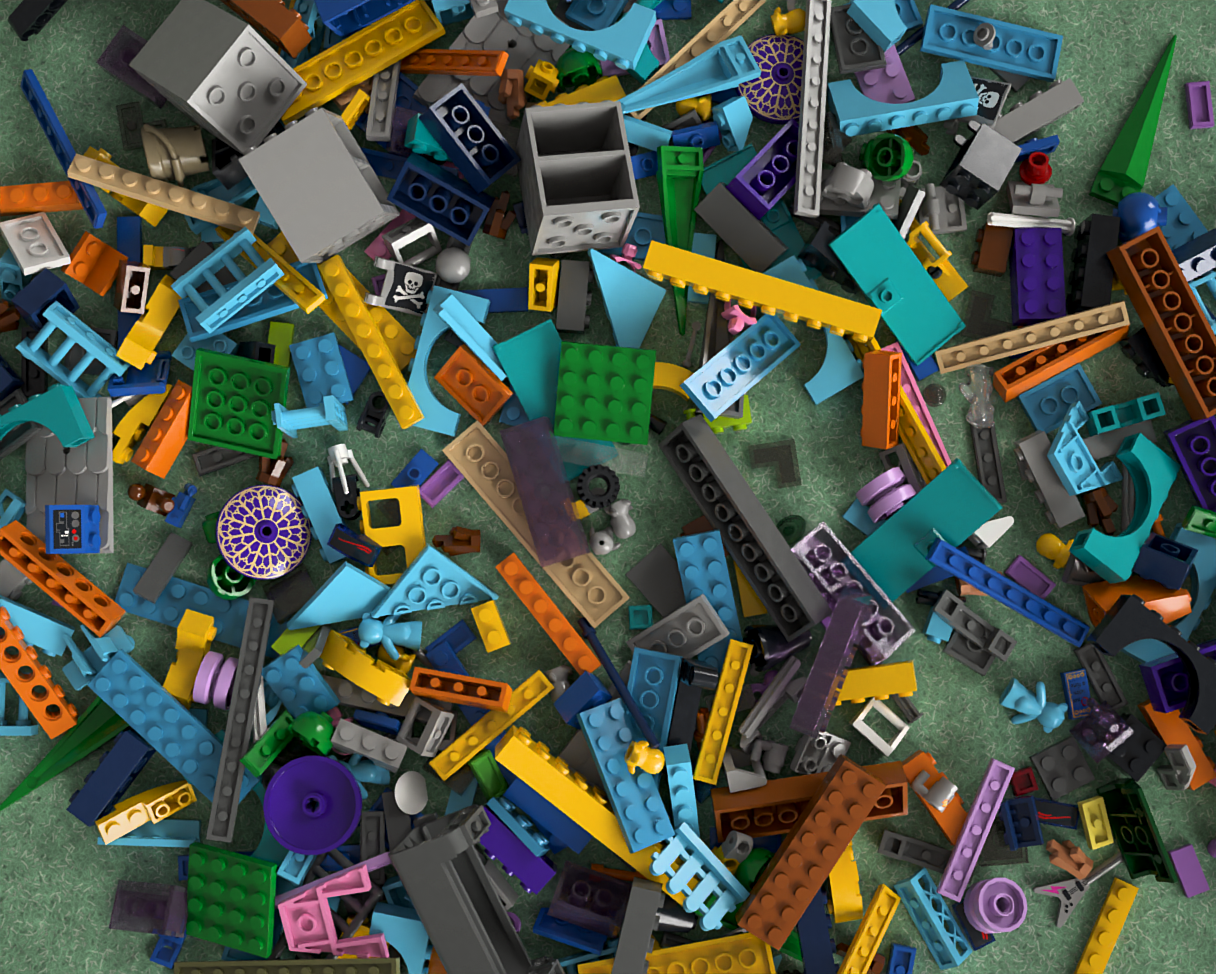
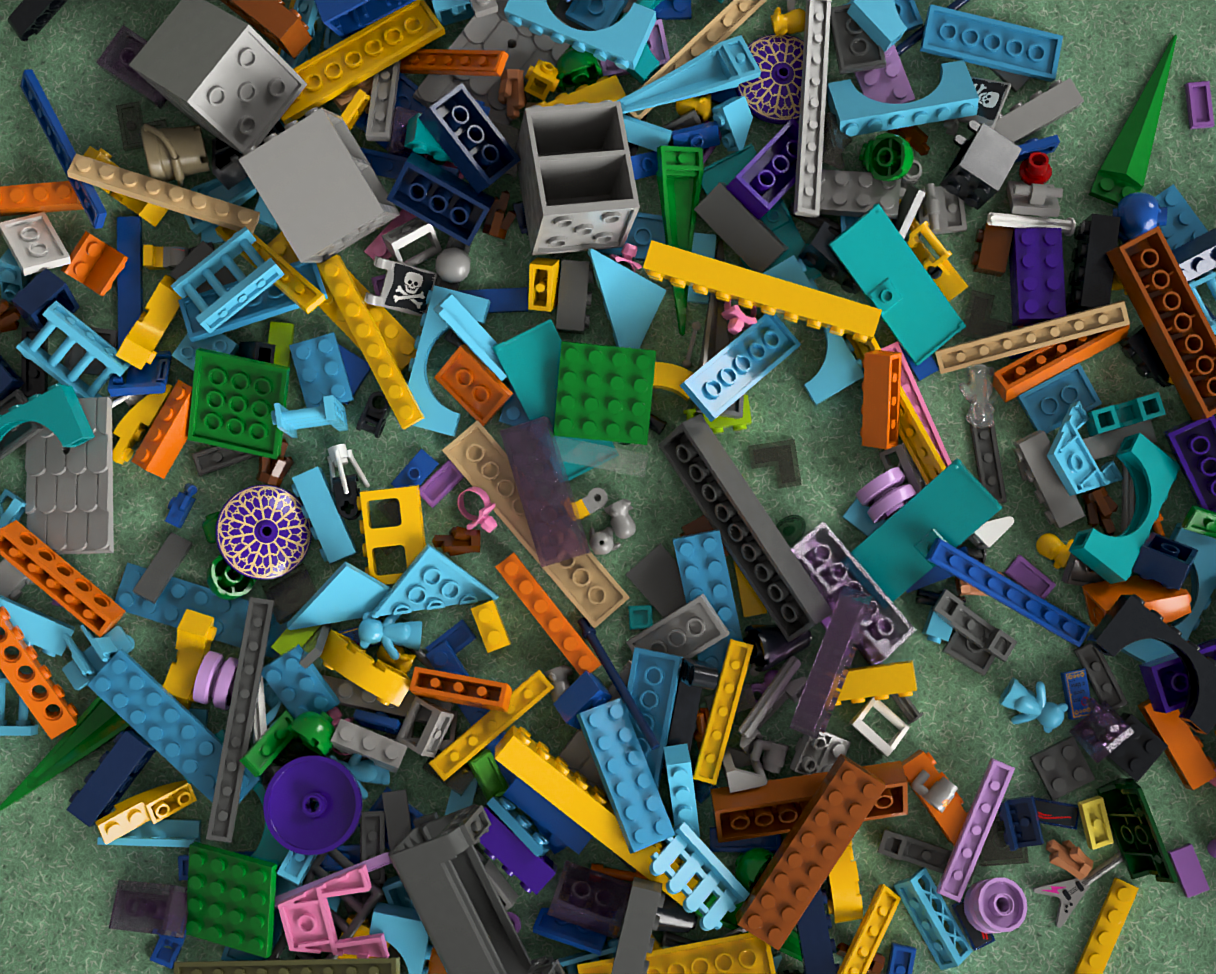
(72, 529): blue slope -> none
(131, 287): reddish brown brick -> none
(151, 498): reddish brown piece -> none
(354, 546): slope -> none
(411, 792): white sticker -> none
(487, 522): none -> bright pink piece
(598, 472): black tyre -> none
(646, 758): yellow animal -> none
(734, 850): light grey leg -> none
(849, 184): light grey cylinder -> none
(934, 395): clear smoke plate -> none
(984, 36): light grey plate -> none
(1023, 781): dark red tile -> none
(1182, 767): light grey tile -> none

